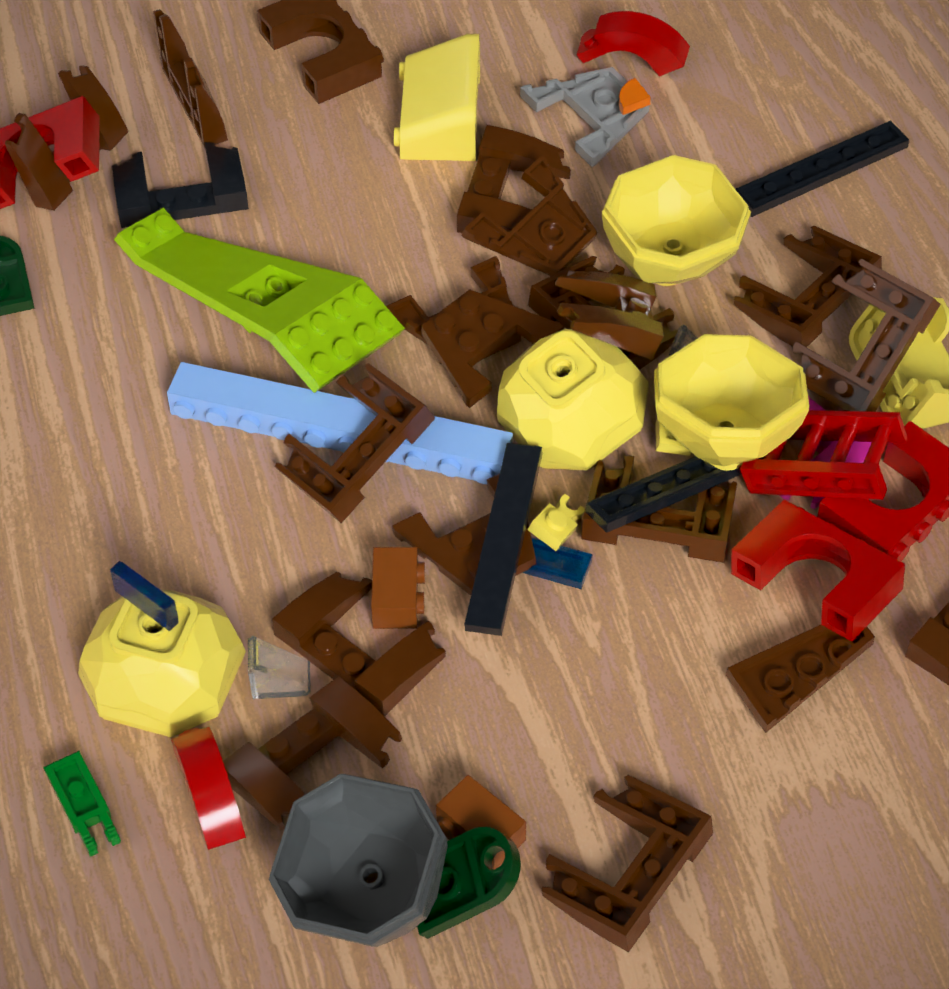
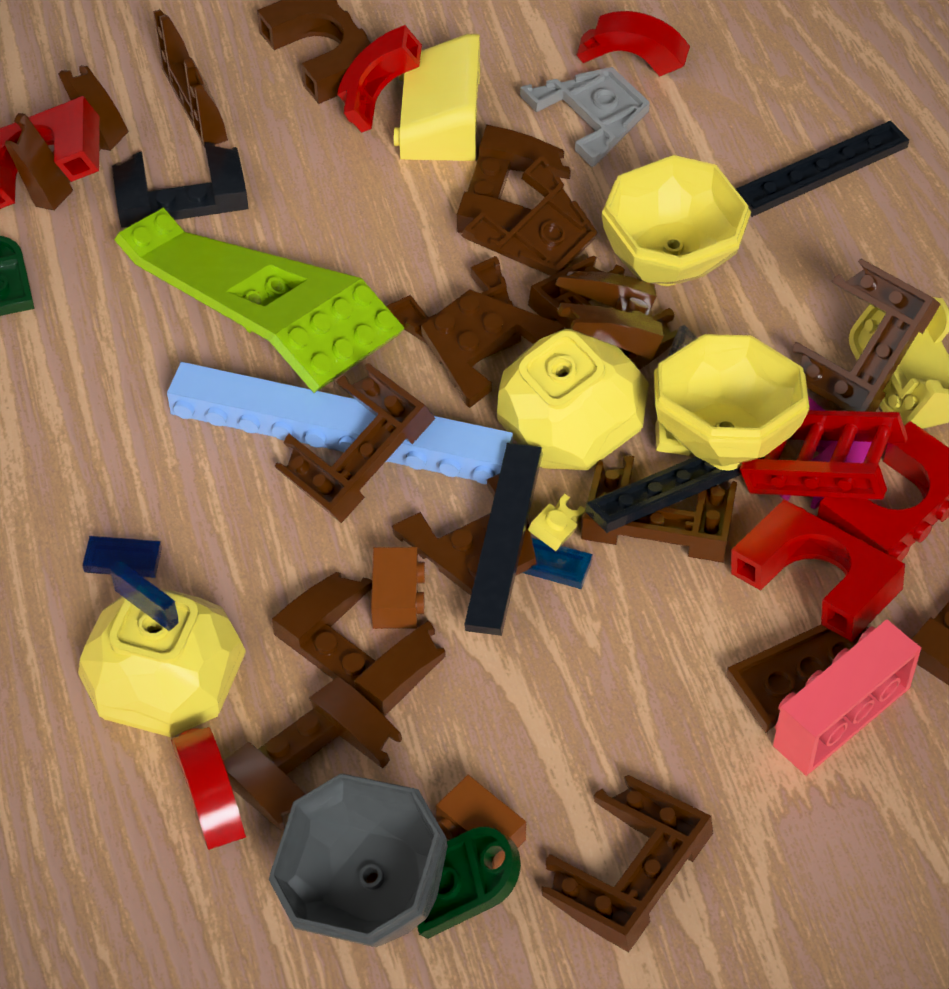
(81, 799): green hinge -> none
(105, 552): none -> clear blue tile
(276, 671): clear slope -> none
(373, 69): none -> red arch
(633, 97): orange tile -> none
(802, 318): reddish brown wedge -> none
(845, 696): none -> coral brick

